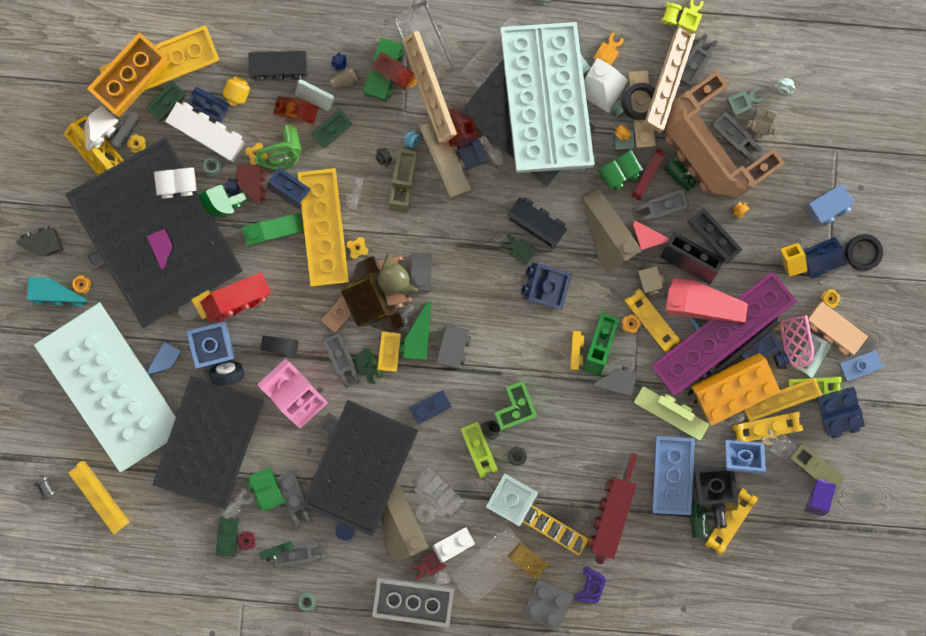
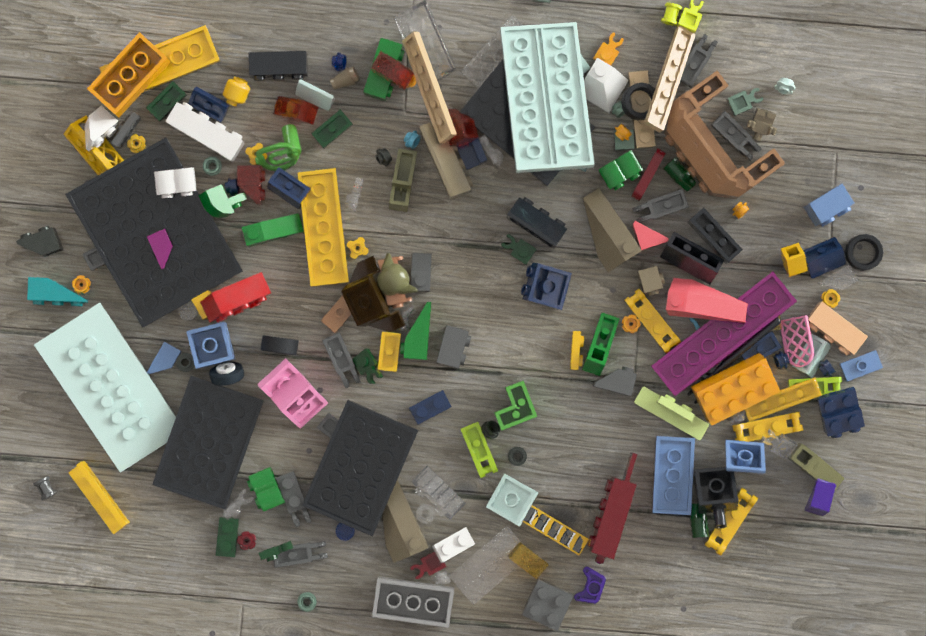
(180, 366): none -> pearl dark grey plate
(826, 368): none -> dark blue plate

